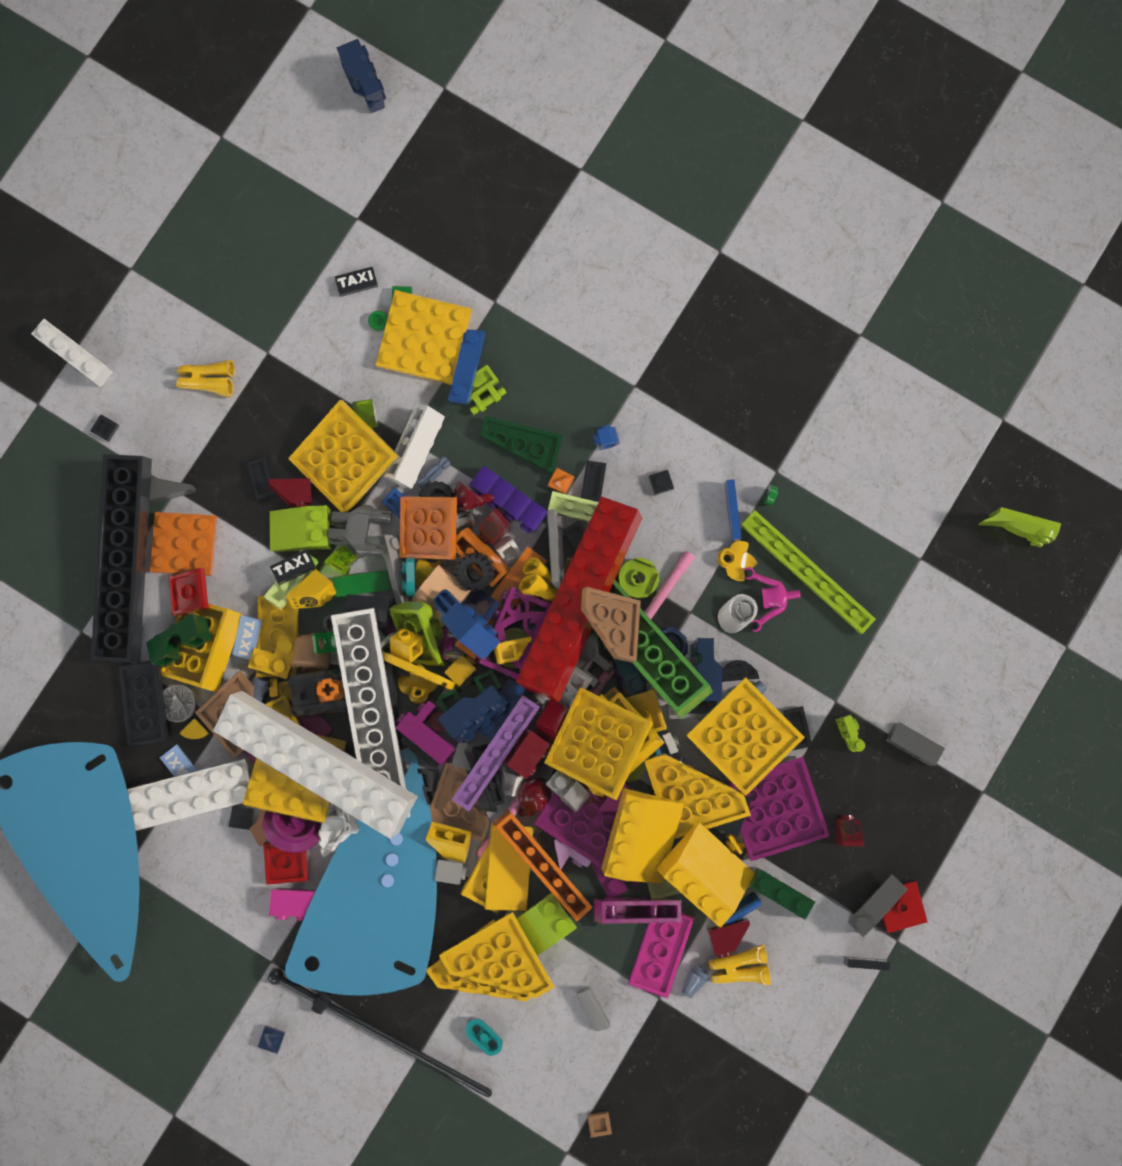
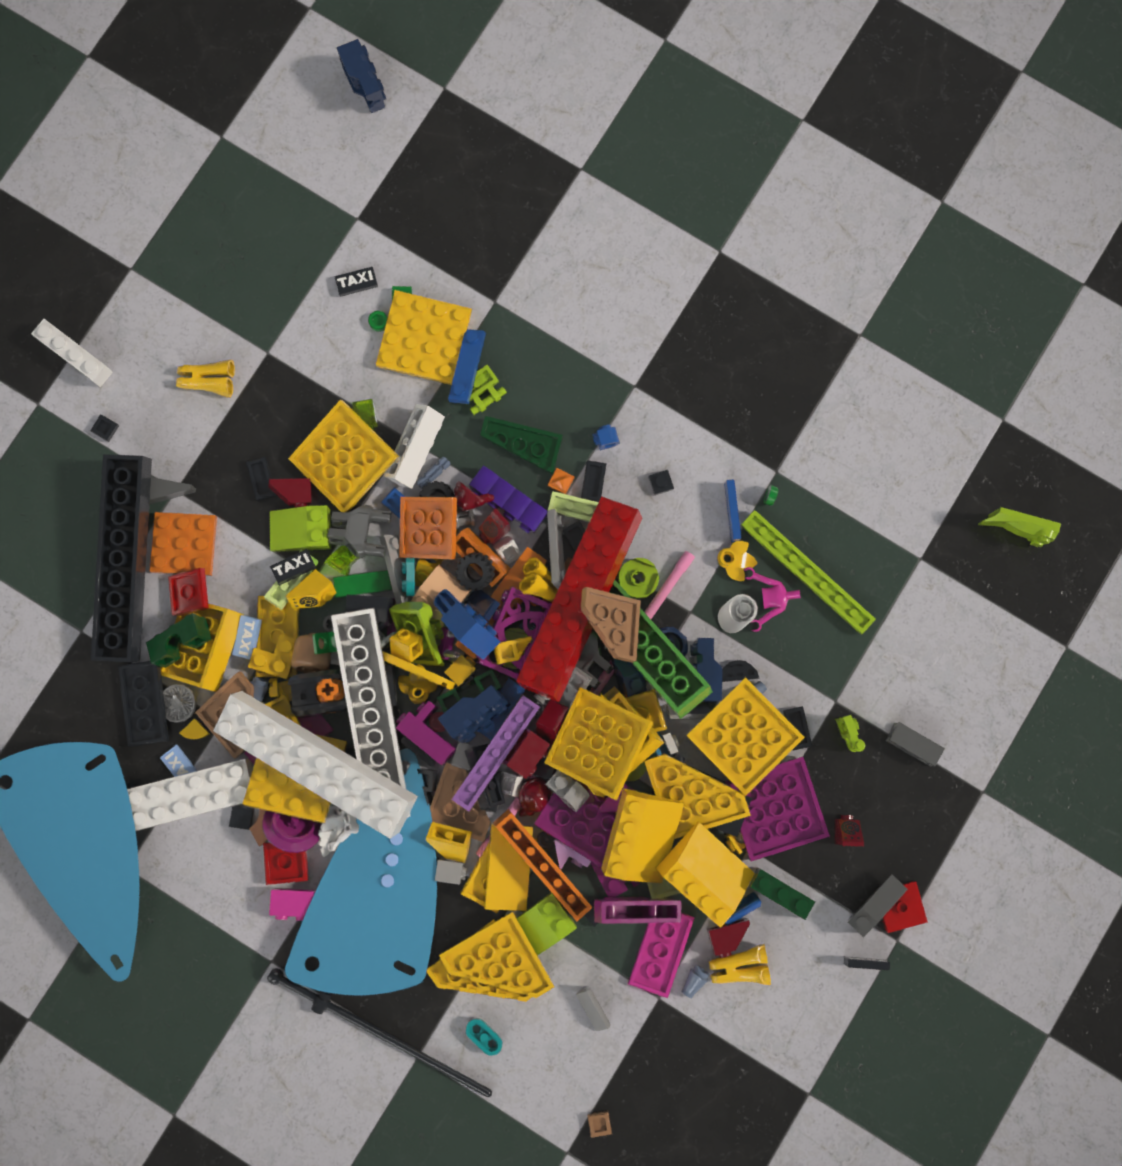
(271, 1039): dark blue tile -> none

